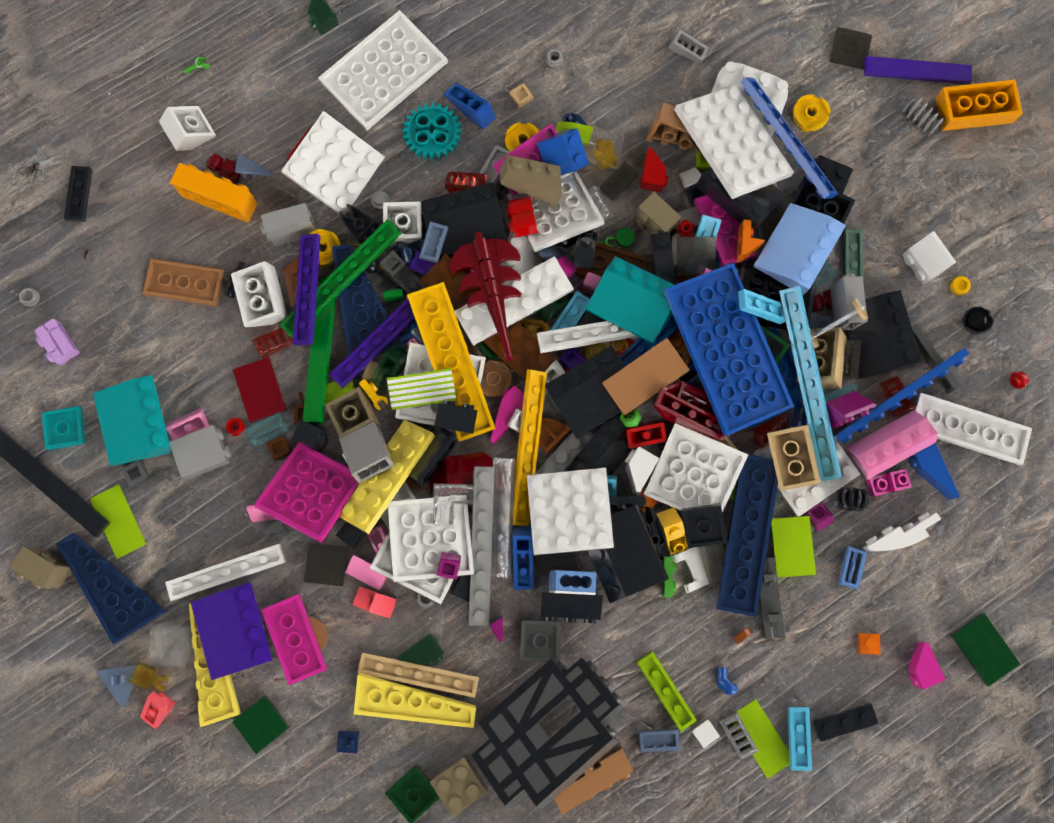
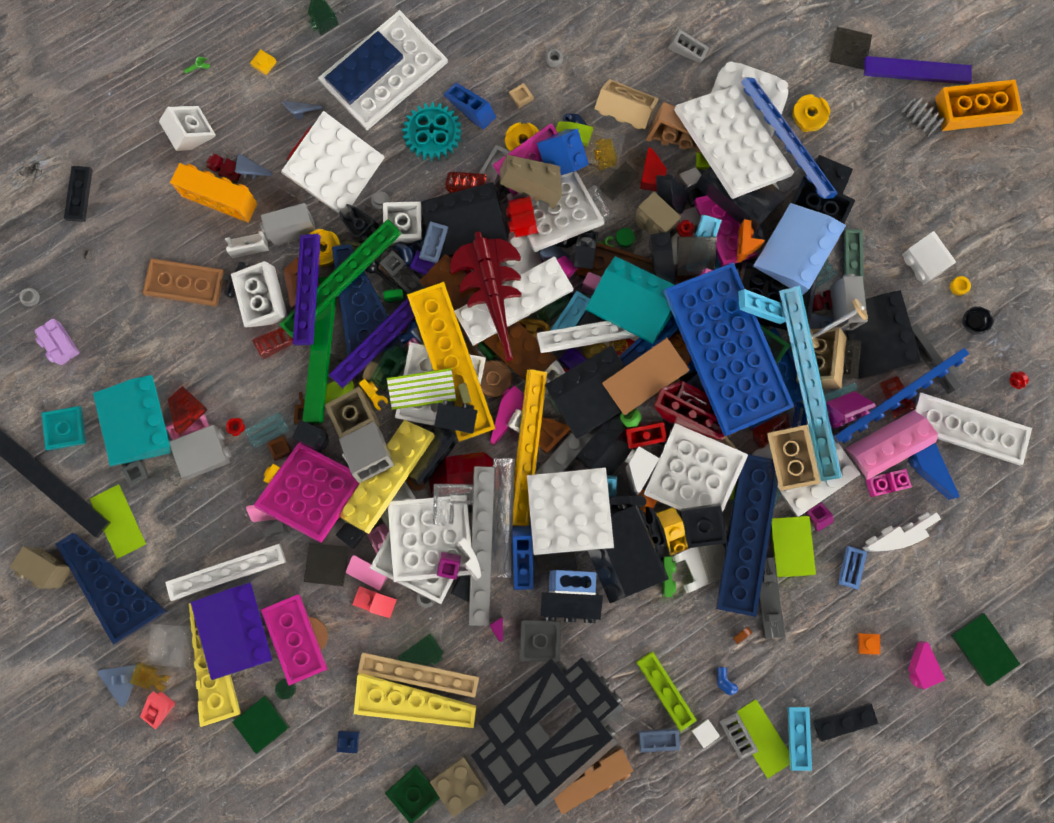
(184, 409): none -> clear red wing
(247, 245): none -> white hinge
(259, 390): dark red tile -> none
(263, 62): none -> yellow plate
(270, 473): none -> yellow plate
(284, 690): none -> clear green tile
(298, 108): none -> sand blue piece
(363, 67): none -> dark blue plate
(464, 393): none -> olive tile
(472, 565): none -> white slope
(626, 104): none -> tan slope
(672, 192): none -> black slope
(852, 499): black gear -> none

